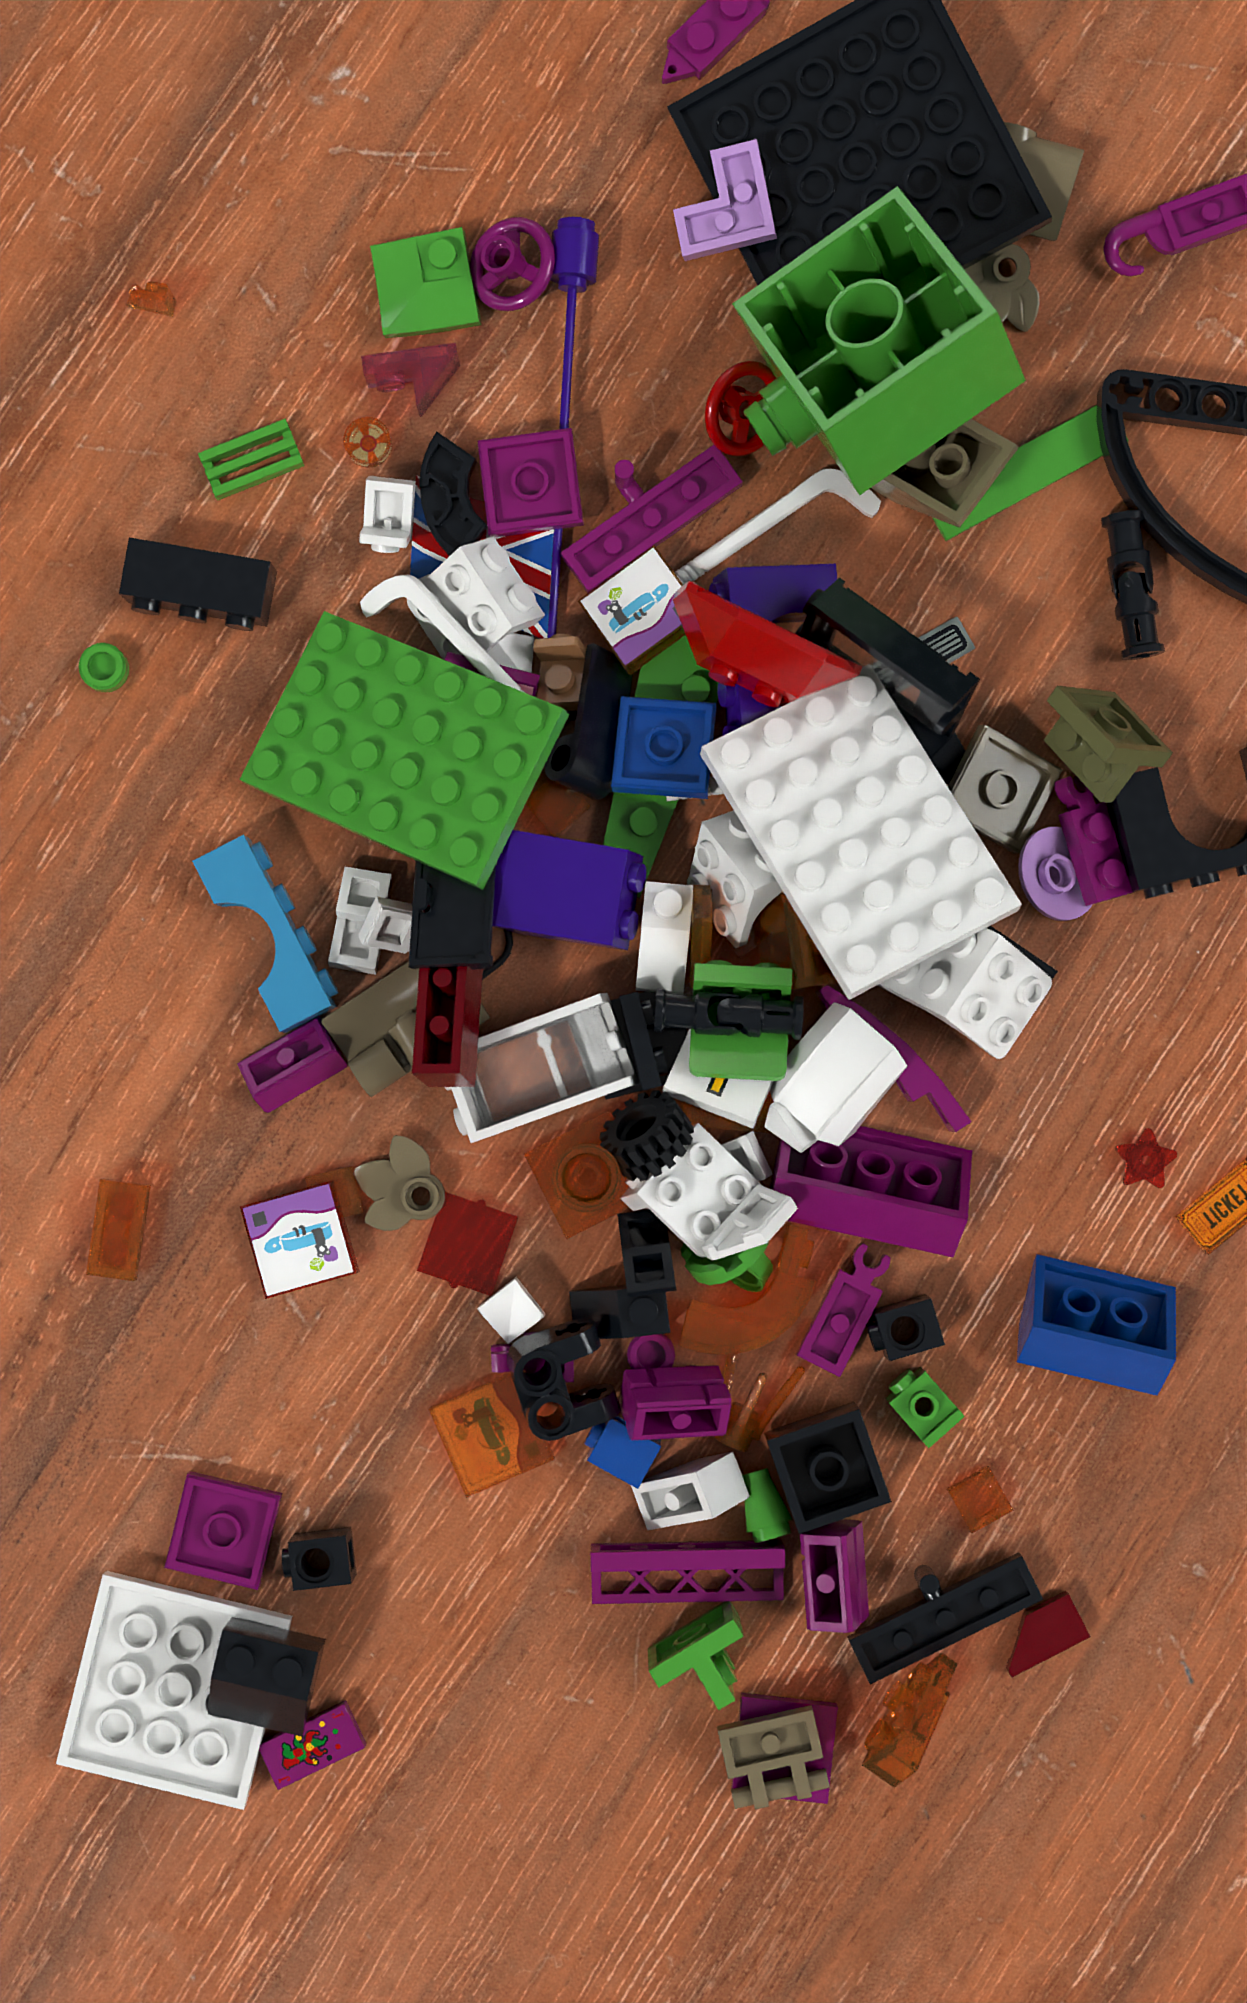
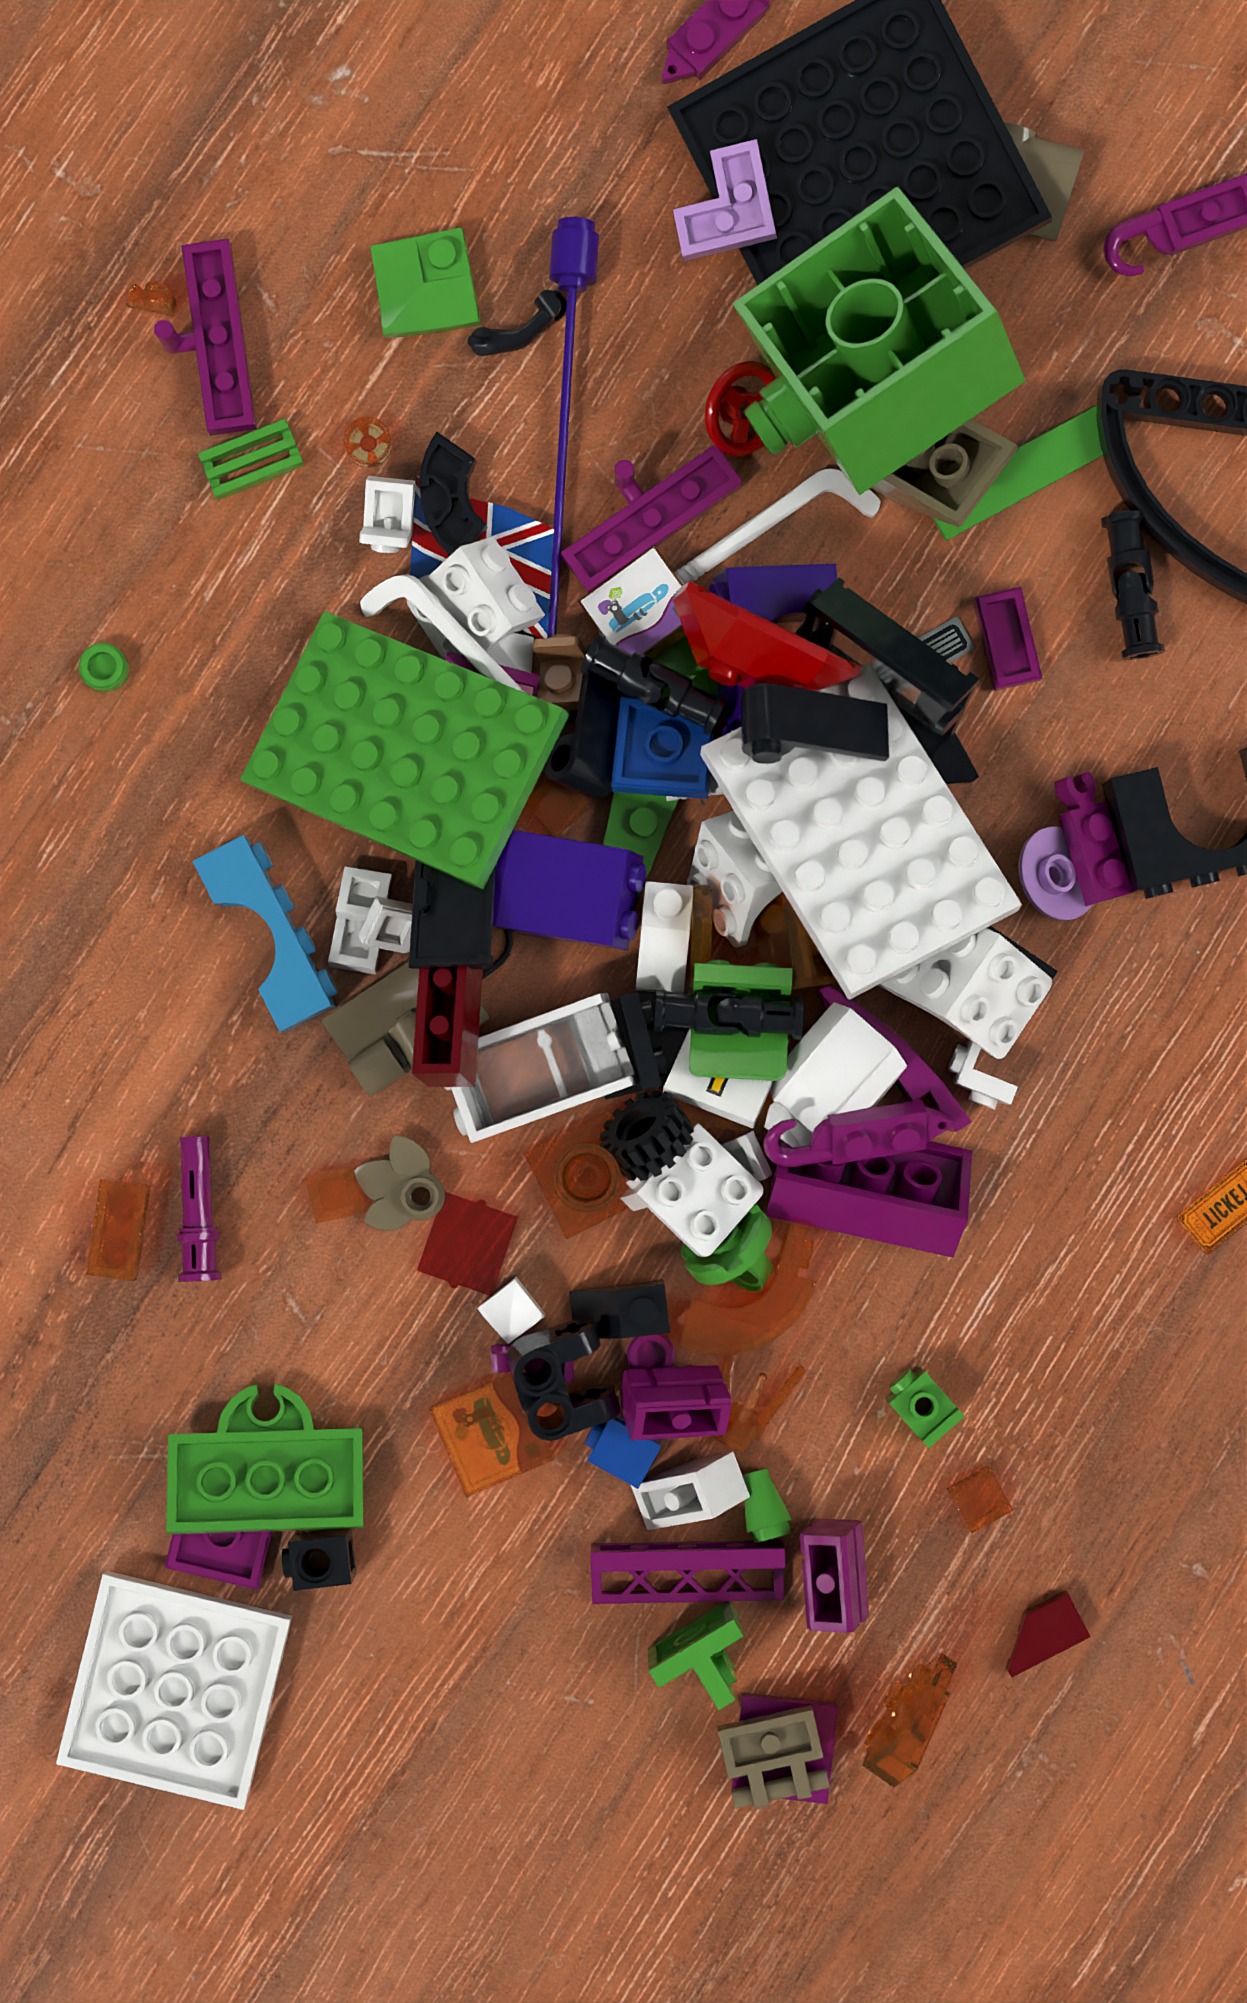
(197, 584): black brick -> none
(198, 1233): none -> magenta pin
(215, 337): none -> magenta plate
(264, 1676): black slope -> none
(265, 1472): none -> bright green plate
(291, 1065): magenta slope -> none
(299, 1239): tile -> none
(325, 1740): magenta tile -> none
(426, 367): clear pink slope -> none
(495, 341): none -> black piece
(499, 245): magenta piece -> none
(530, 482): magenta tile -> none
(642, 678): none -> black piece
(646, 1253): black slope -> none
(750, 1223): white tile -> none
(789, 717): none -> black door
(827, 1467): black brick -> none
(843, 1314): magenta plate -> none
(861, 1135): none -> magenta plate
(926, 1333): black brick -> none
(944, 1616): black plate -> none
(983, 1087): none -> white bracket
(1002, 787): dark tan plate -> none
(1007, 638): none -> magenta tile
(1011, 296): dark tan plate -> none
(1098, 1325): blue slope -> none
(1102, 739): olive bracket -> none
(1133, 1154): clear red plate -> none

